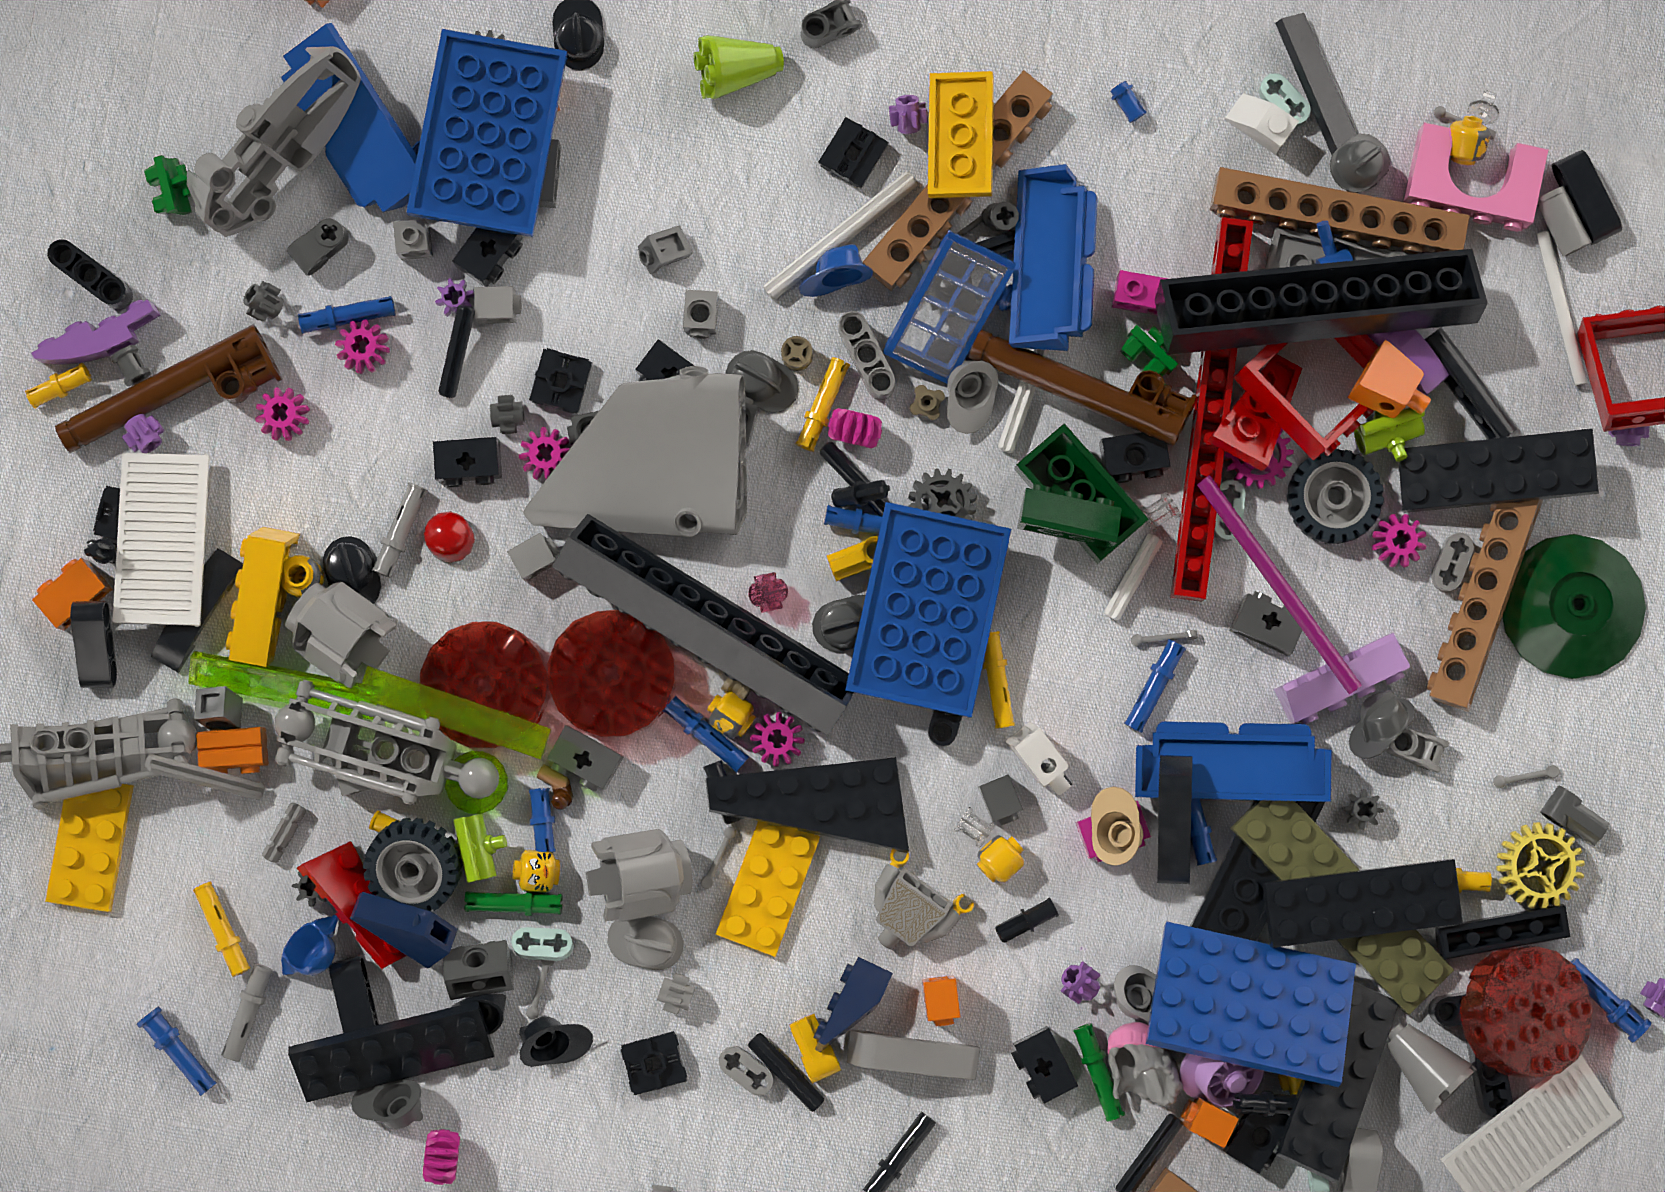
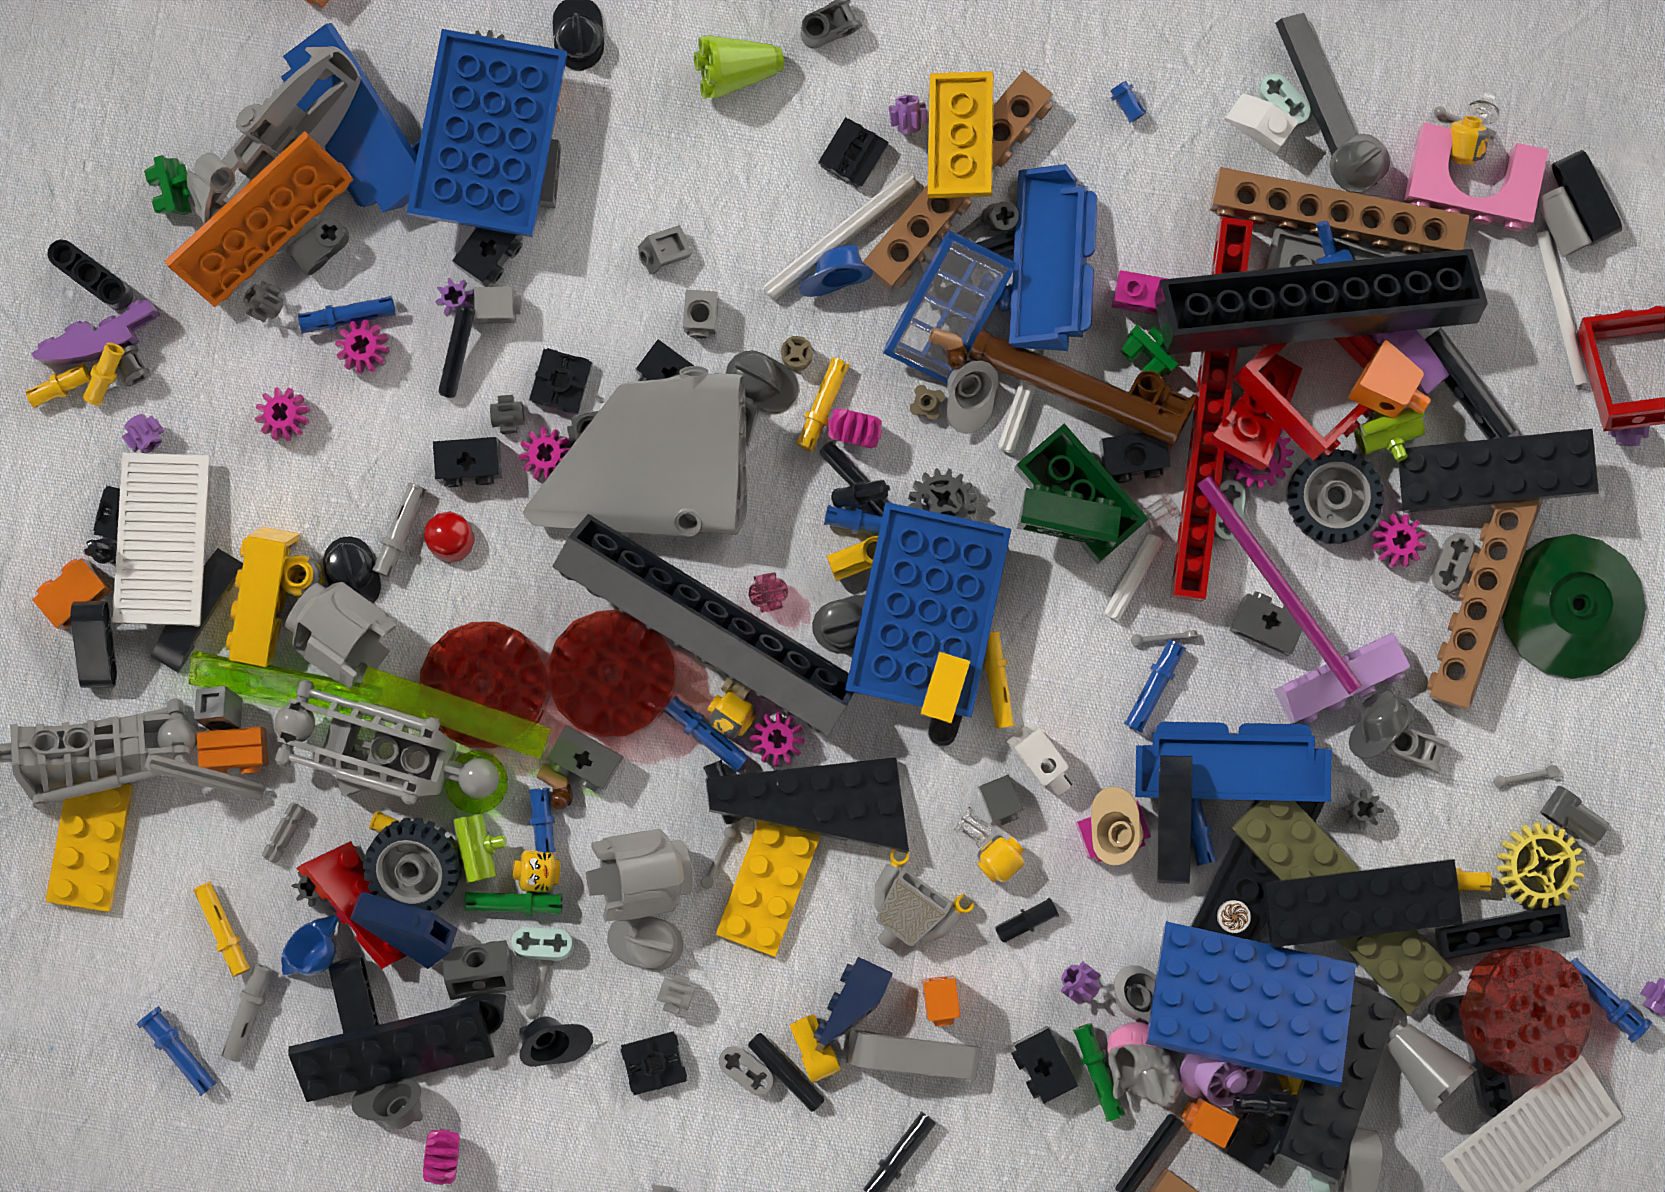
(103, 374): none -> yellow pin
(237, 357): reddish brown piece -> none
(259, 219): none -> orange bracket
(412, 239): light grey brick -> none
(533, 556): light grey brick -> none
(863, 340): light grey beam -> none
(945, 687): none -> yellow tile
(953, 346): none -> arm
(1233, 916): none -> tile

